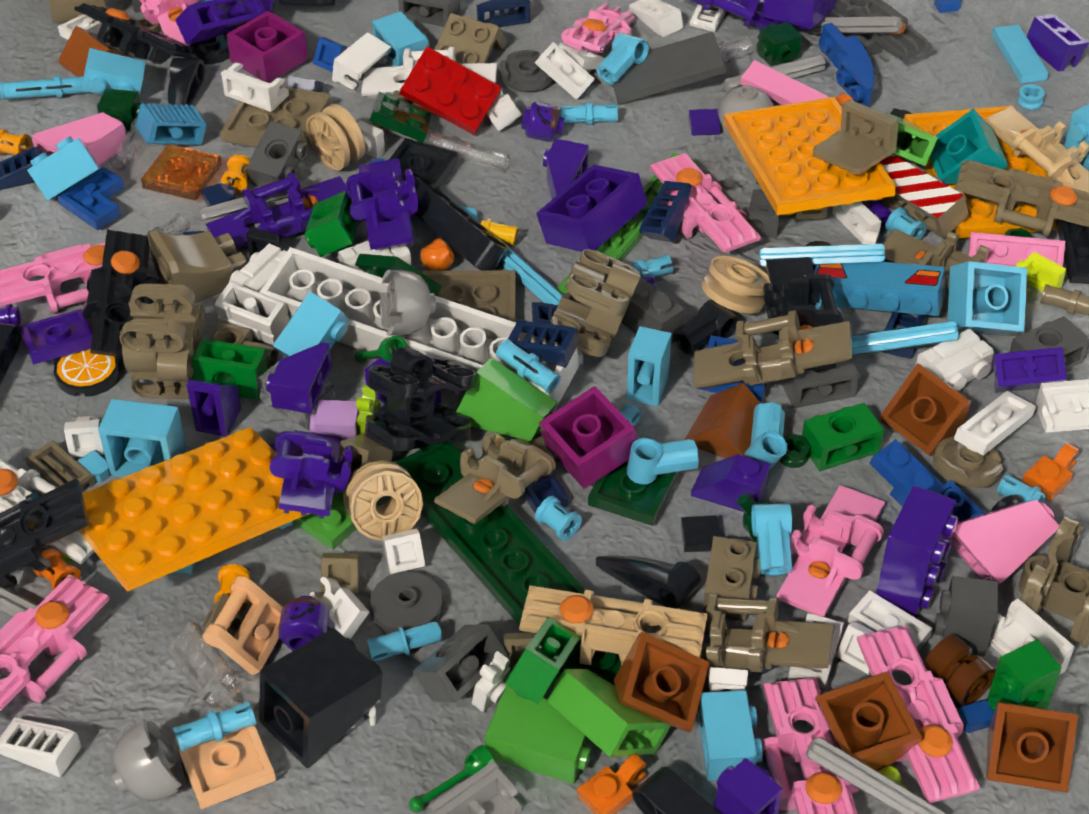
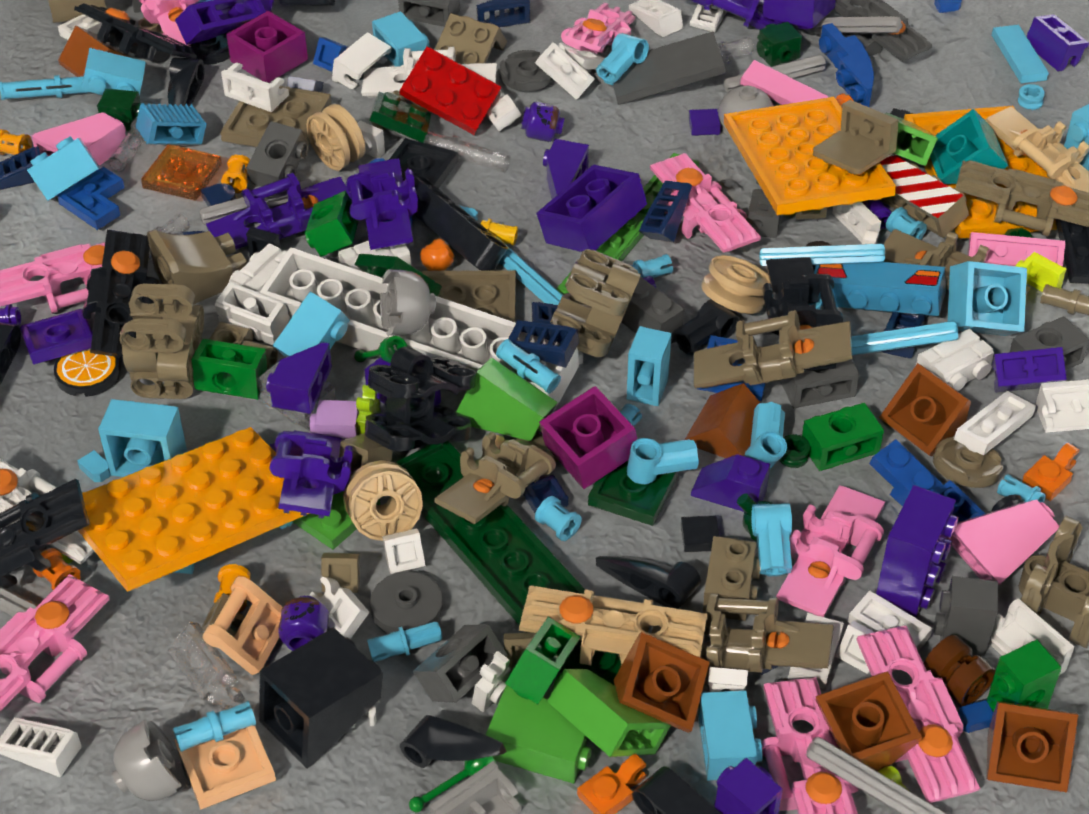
(83, 436): white tile -> none
(84, 475): dark tan tile -> none
(213, 406): dark purple slope -> none
(446, 741): none -> black piece
(589, 113): medium azure pin -> none

